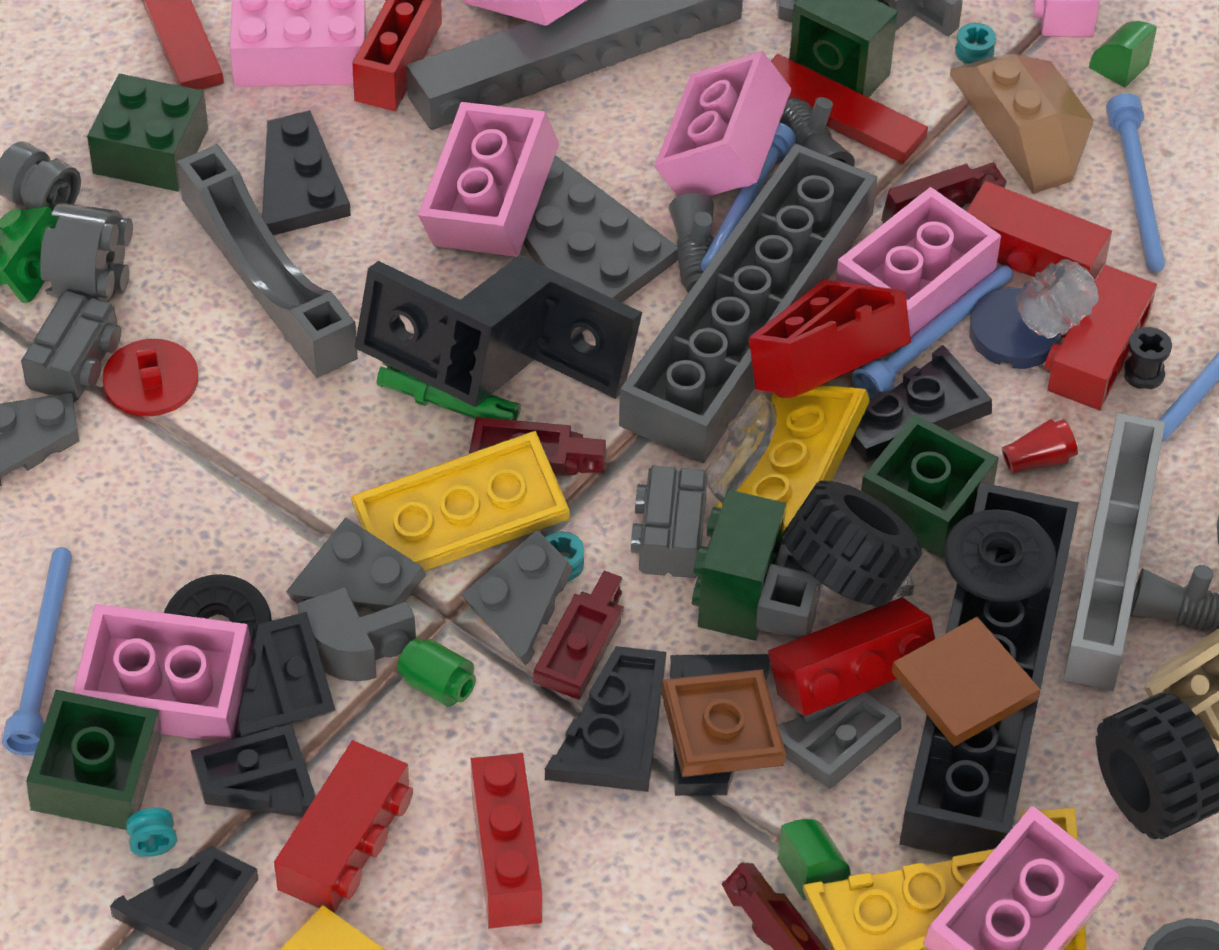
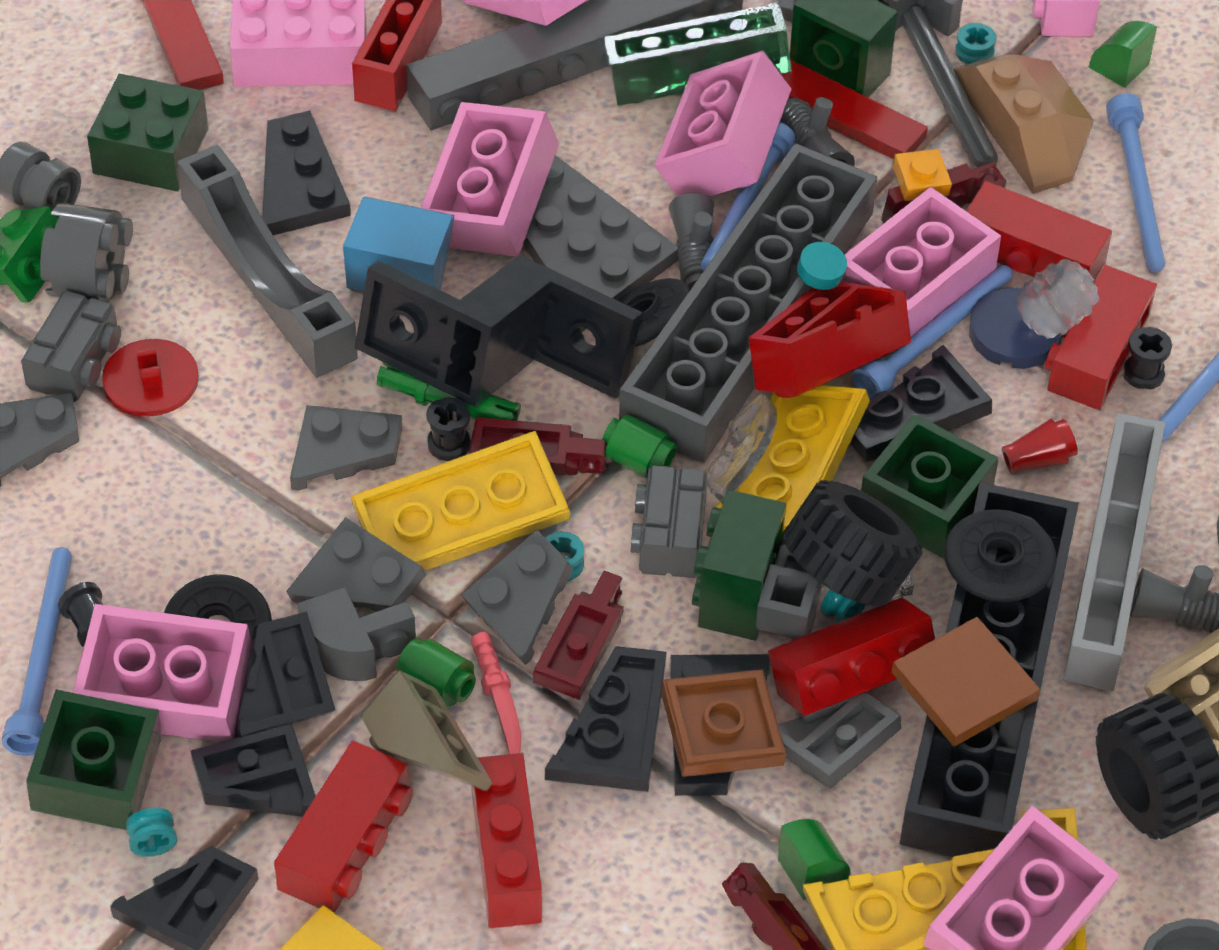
(78, 606): none -> black bush
(344, 443): none -> dark grey wing
(398, 236): none -> dark azure slope
(416, 725): none -> dark tan slope
(455, 435): none -> black bush
(497, 684): none -> coral piece
(638, 445): none -> green brick
(657, 303): none -> black wheel
(661, 58): none -> clear green brick
(822, 265): none -> teal tile
(840, 606): none -> teal bush
(919, 171): none -> light orange plate
(948, 87): none -> dark grey axle

